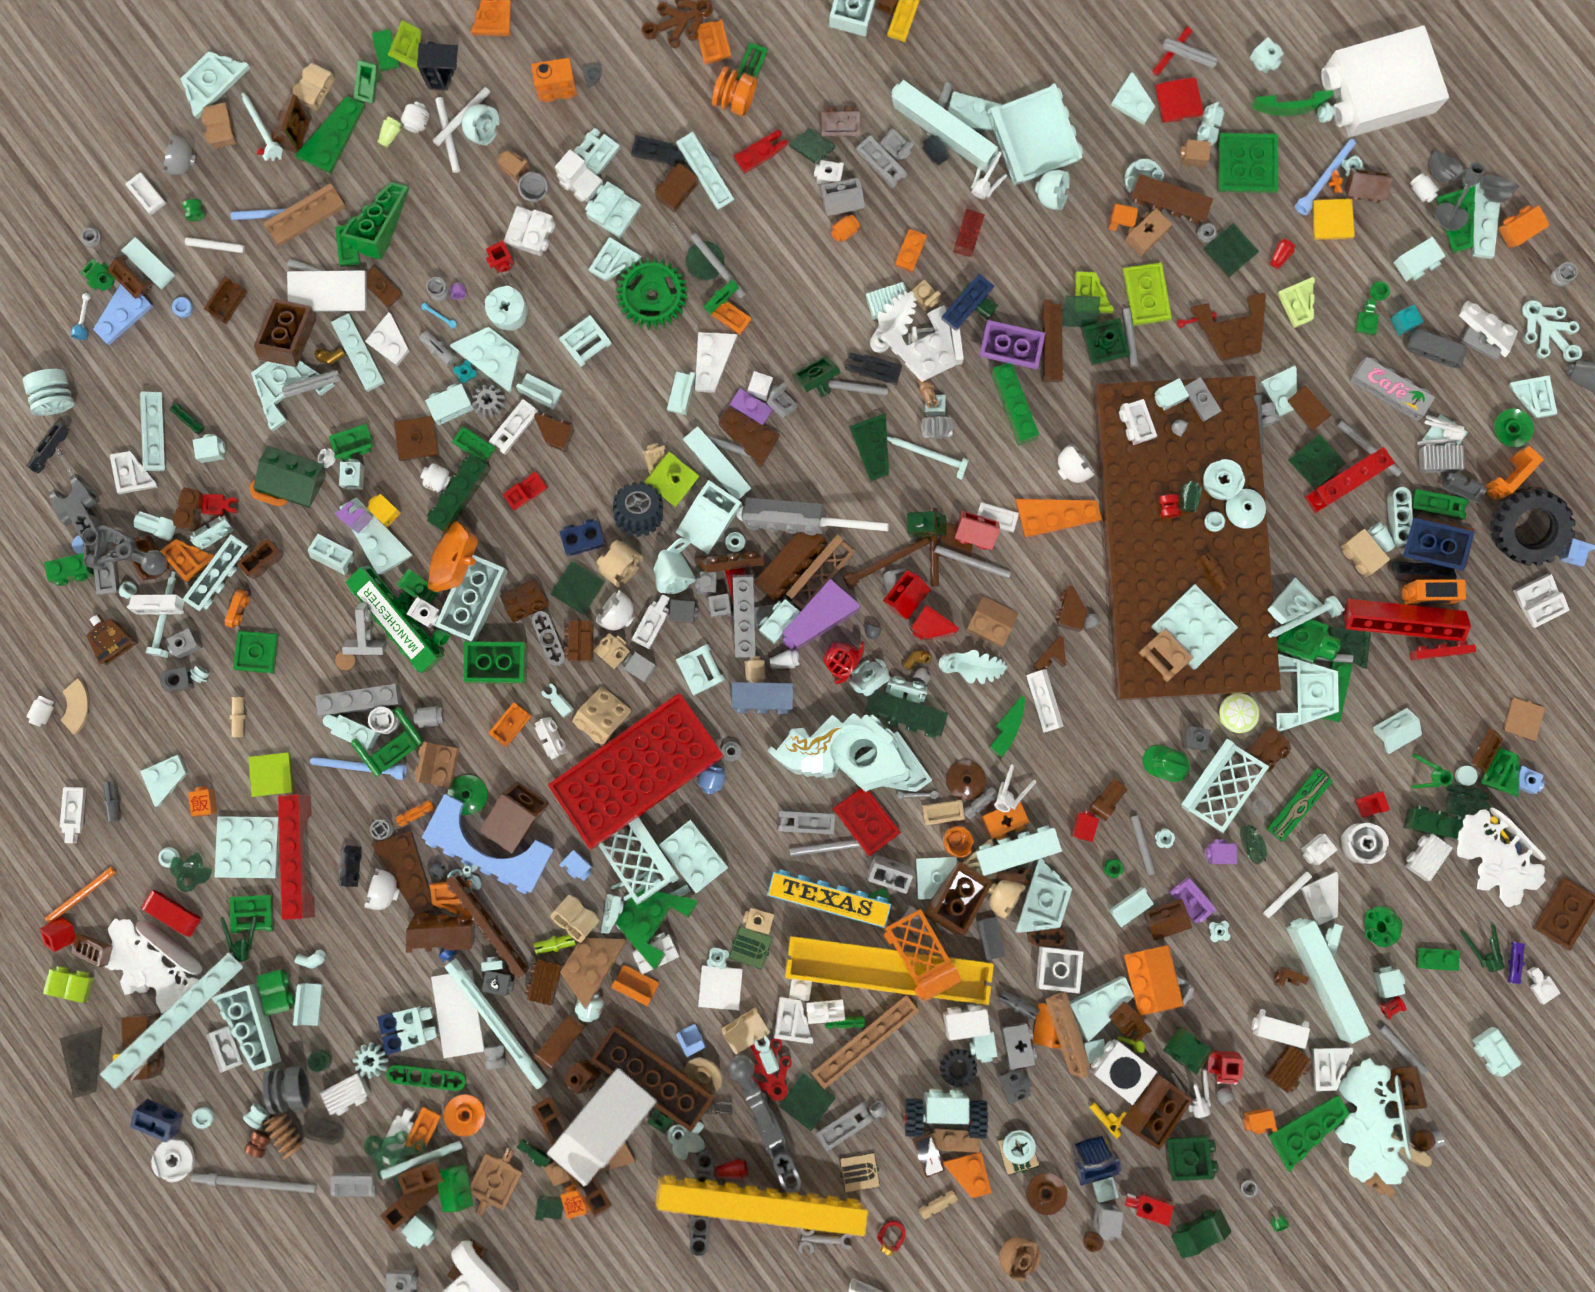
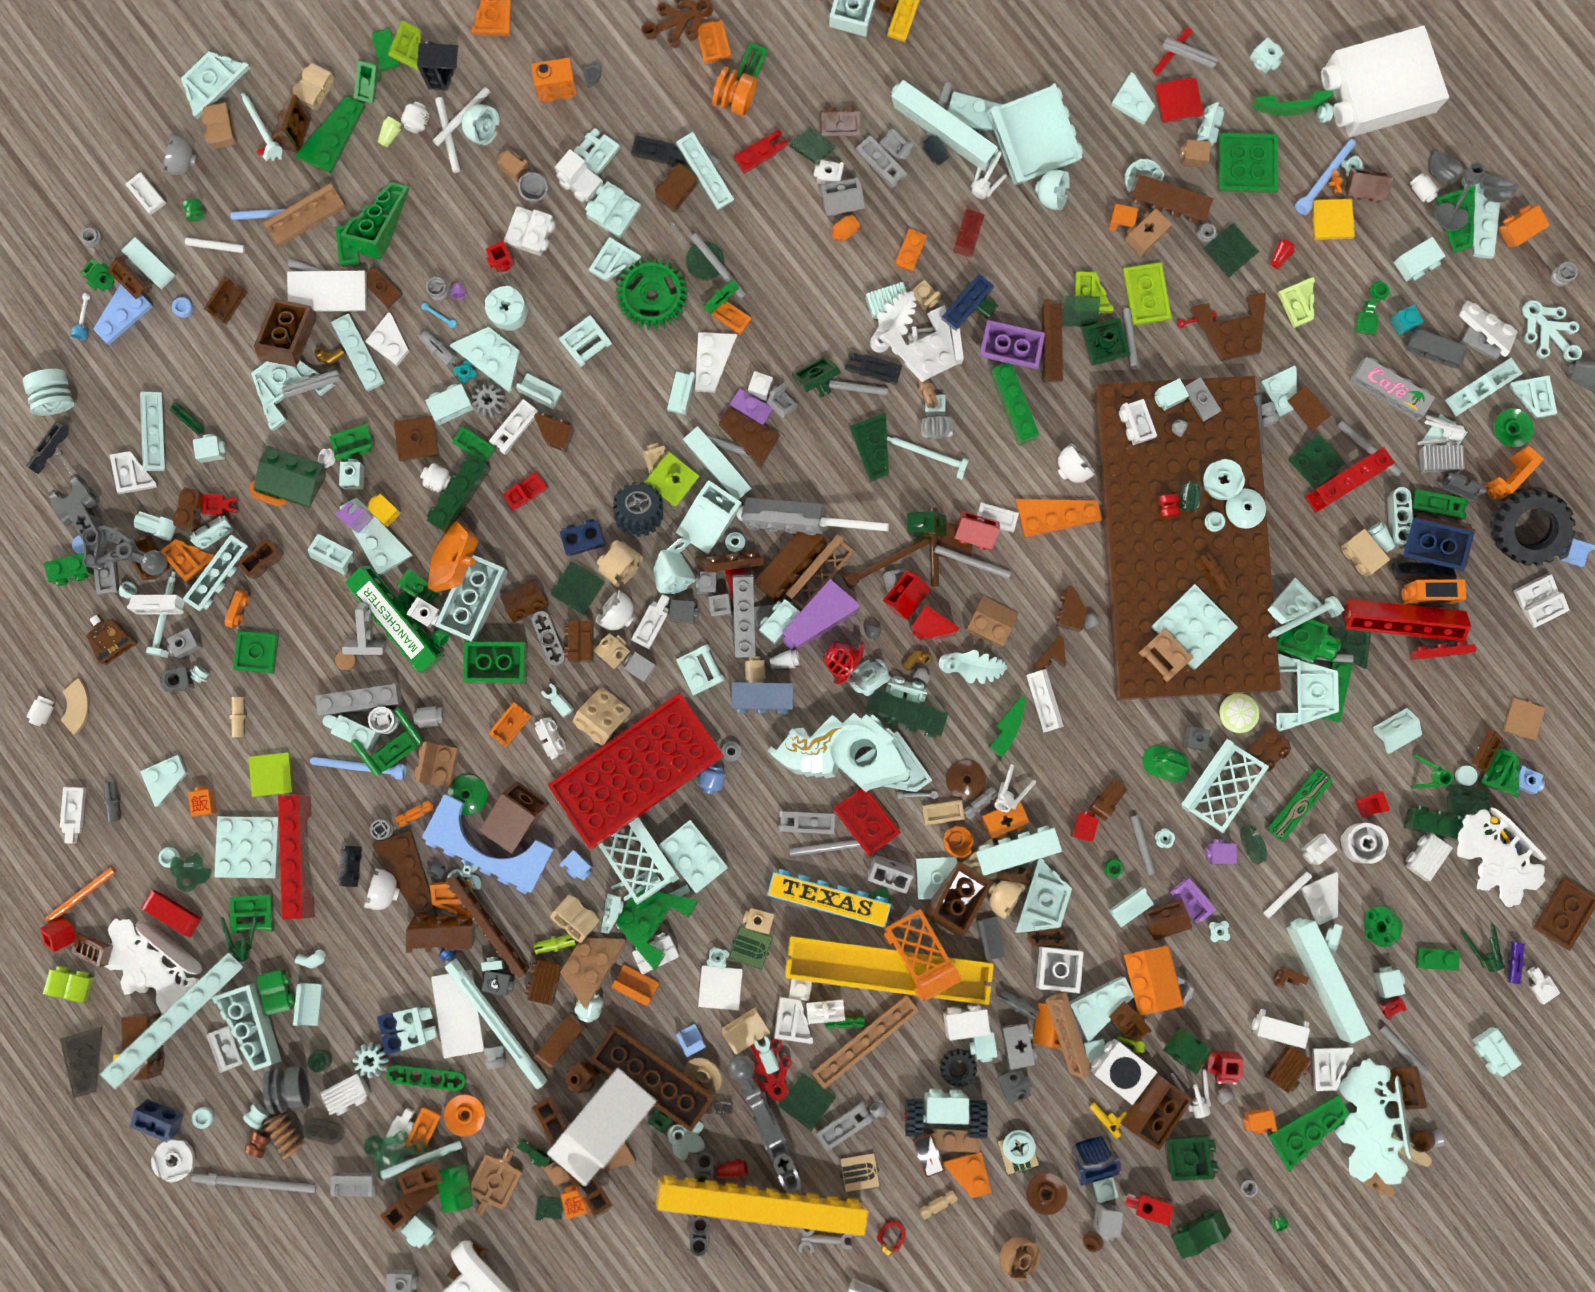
(1483, 386): none -> light aqua slope

